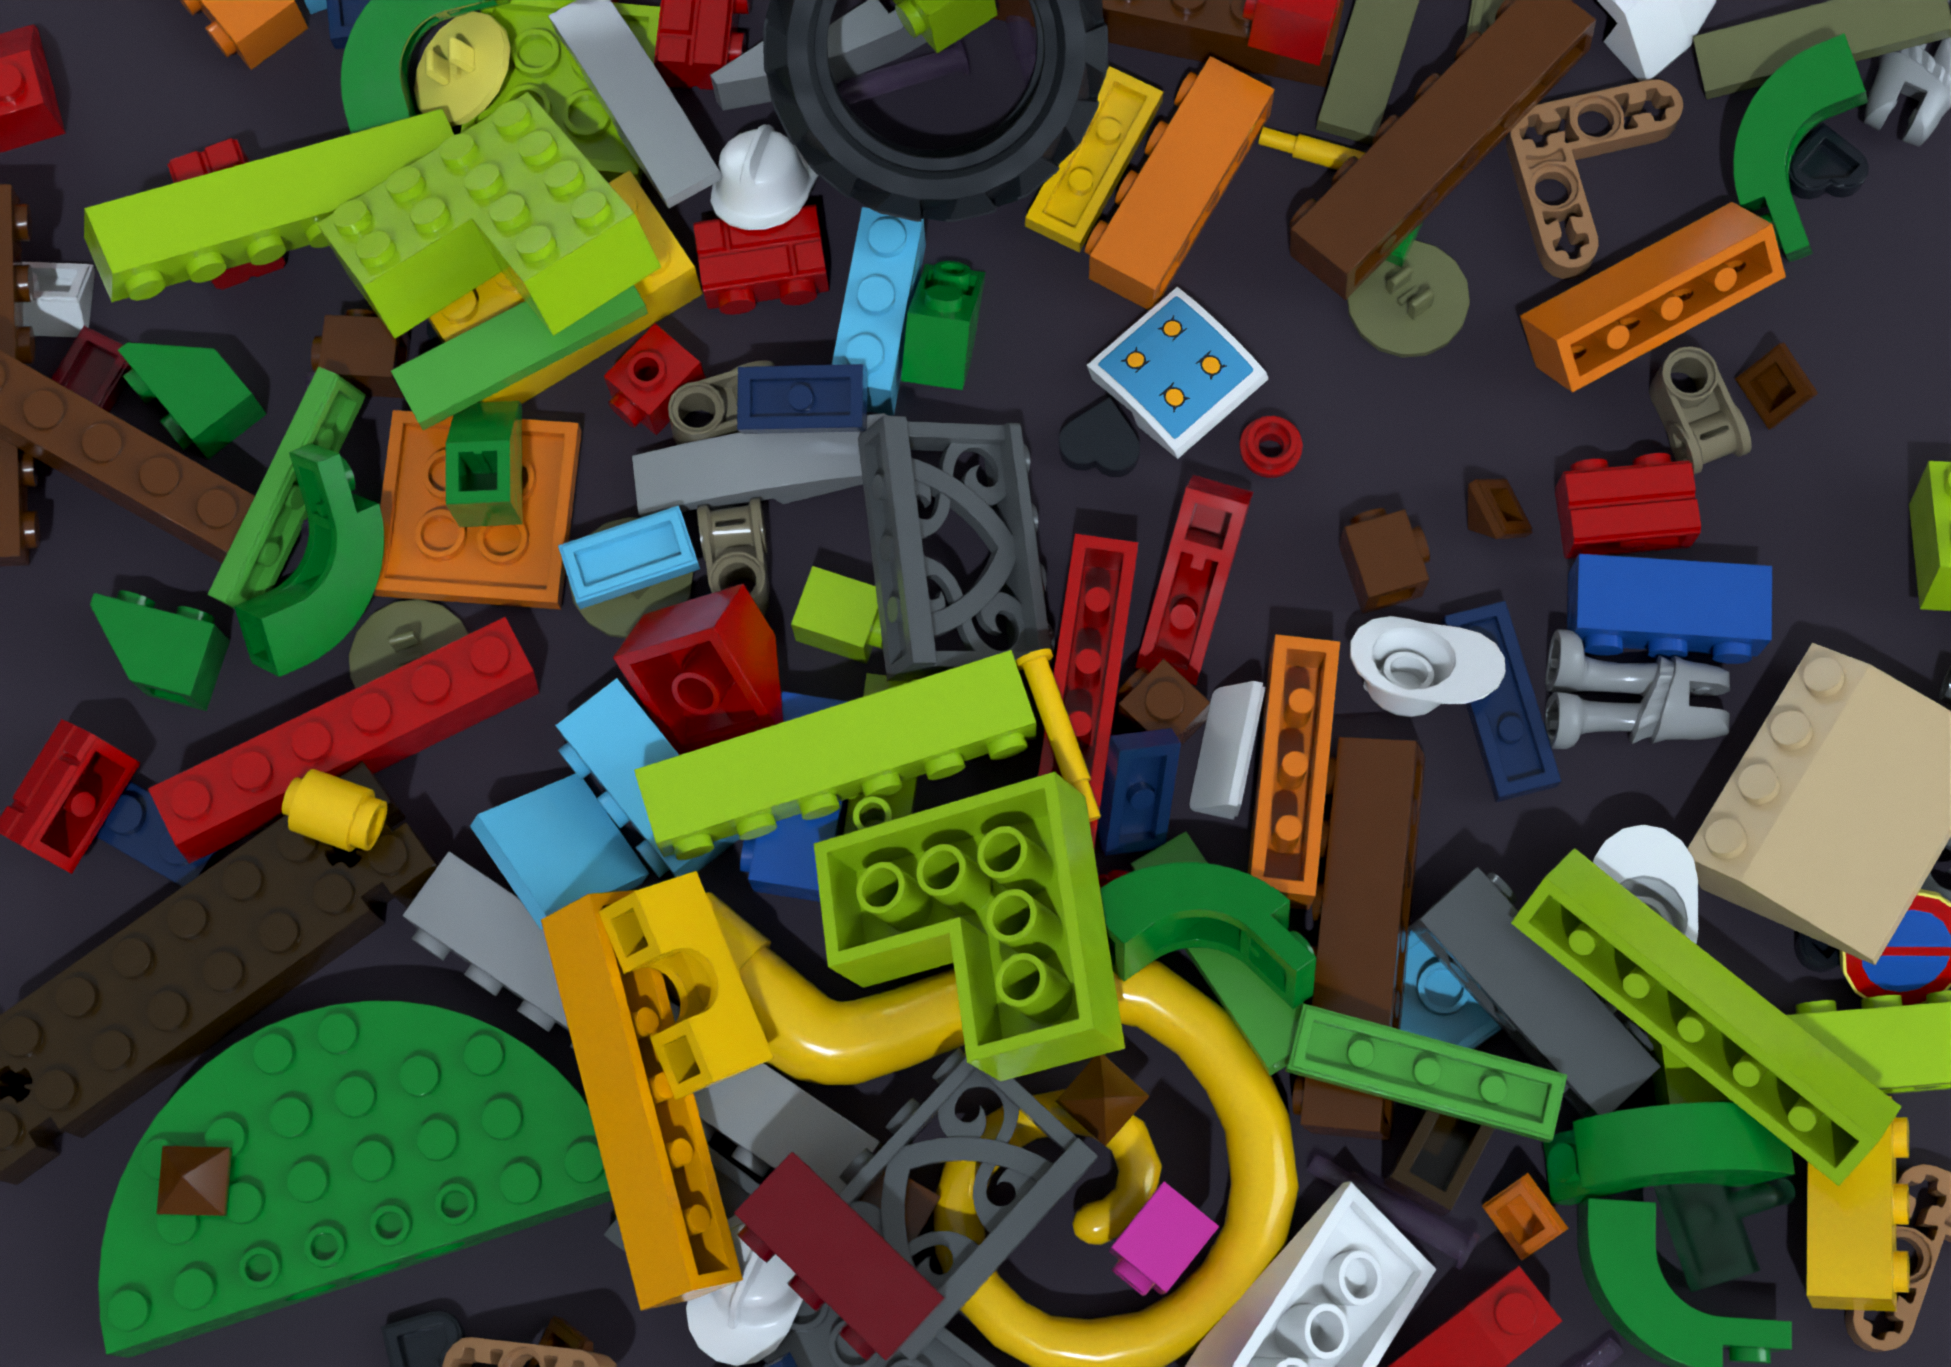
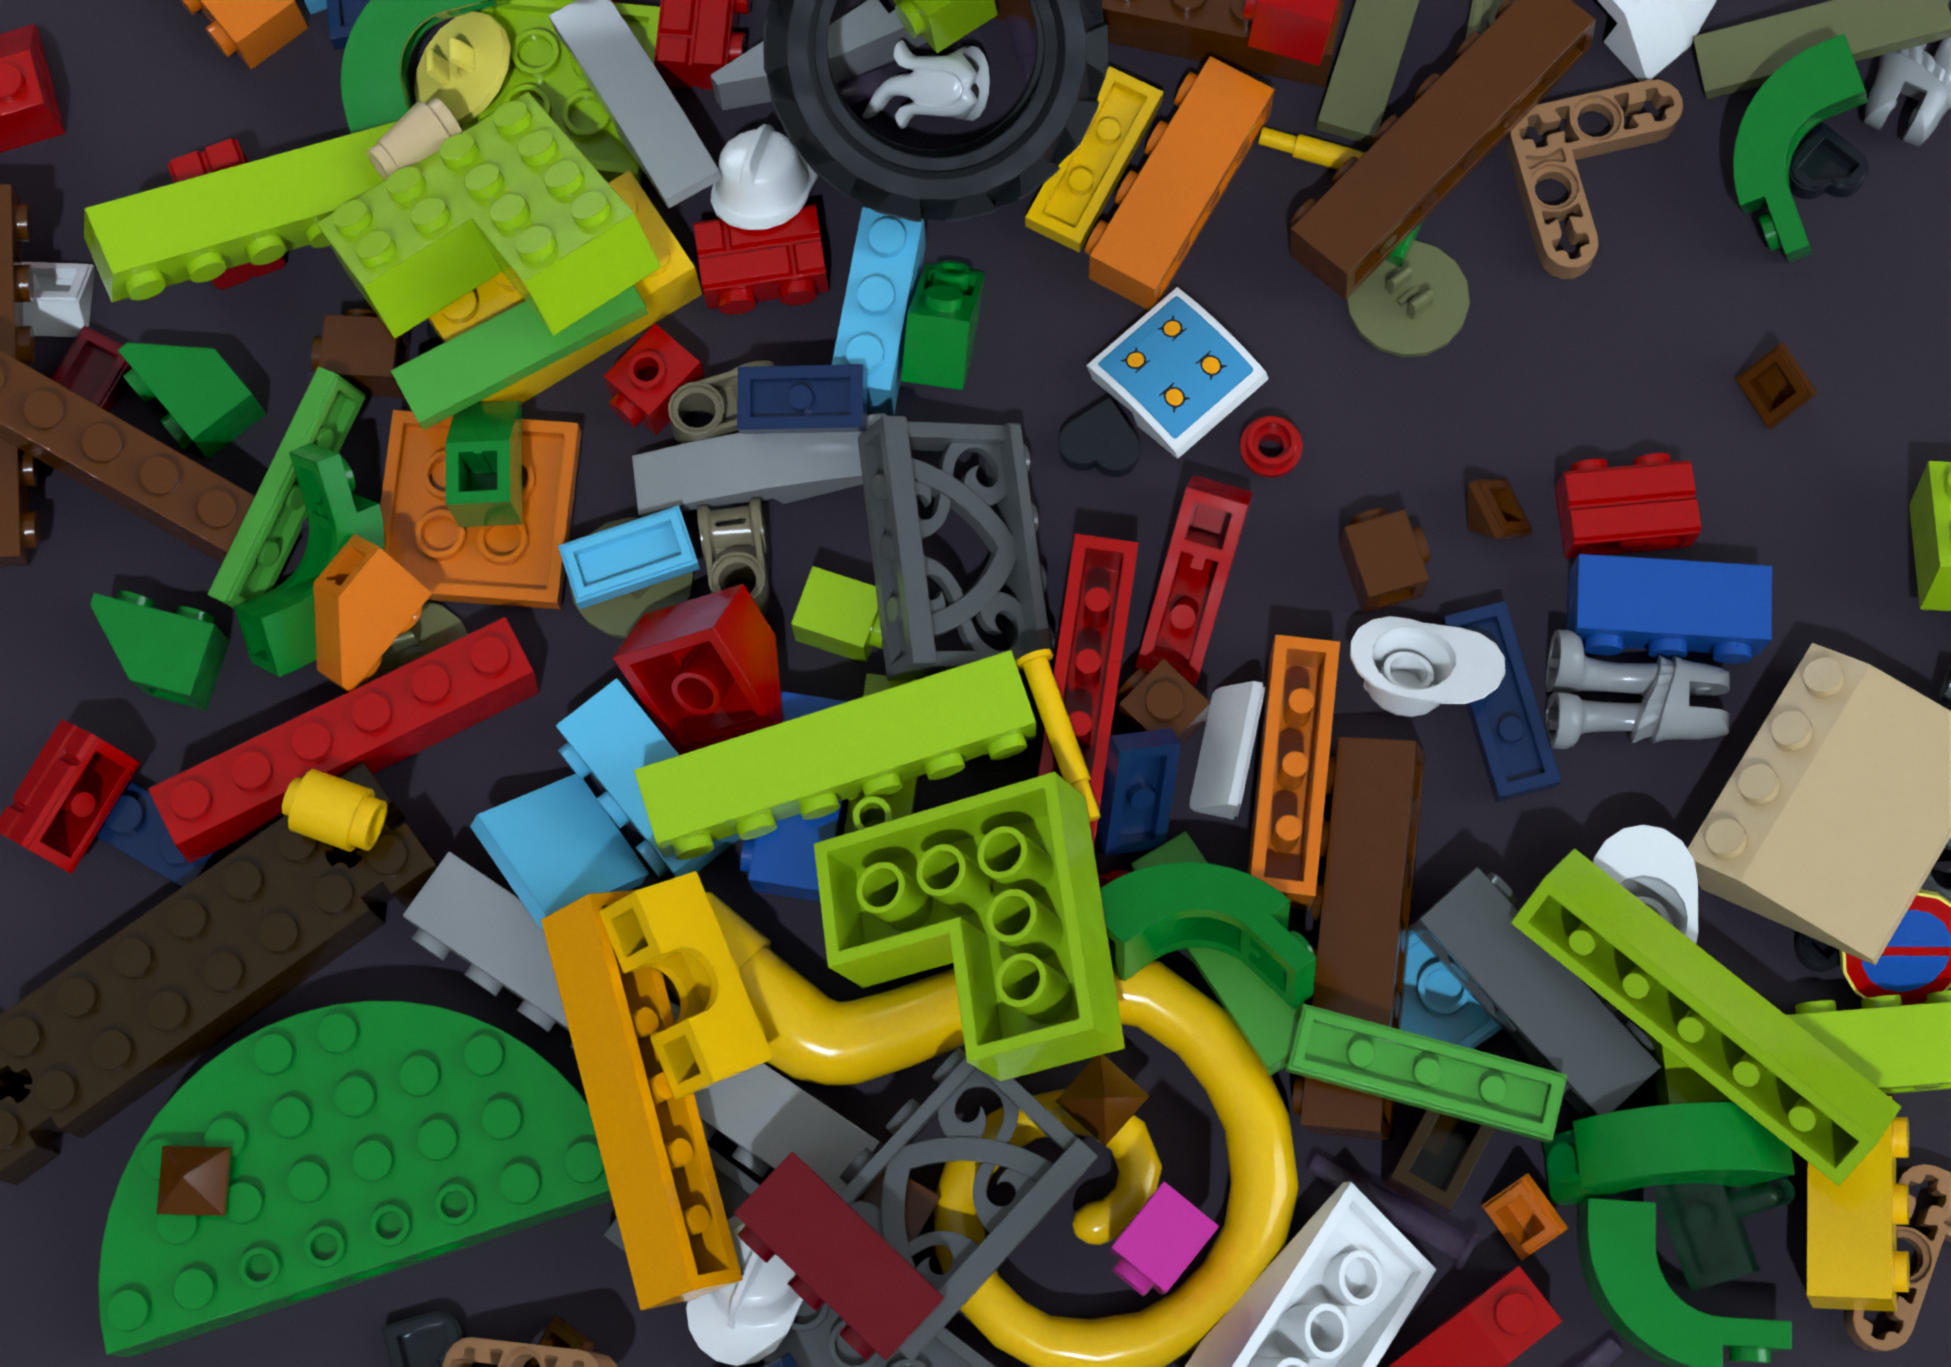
(360, 611): none -> orange slope
(413, 137): none -> tan cone
(936, 85): none -> white piece
(1653, 296): orange brick -> none
(1703, 422): dark tan piece -> none

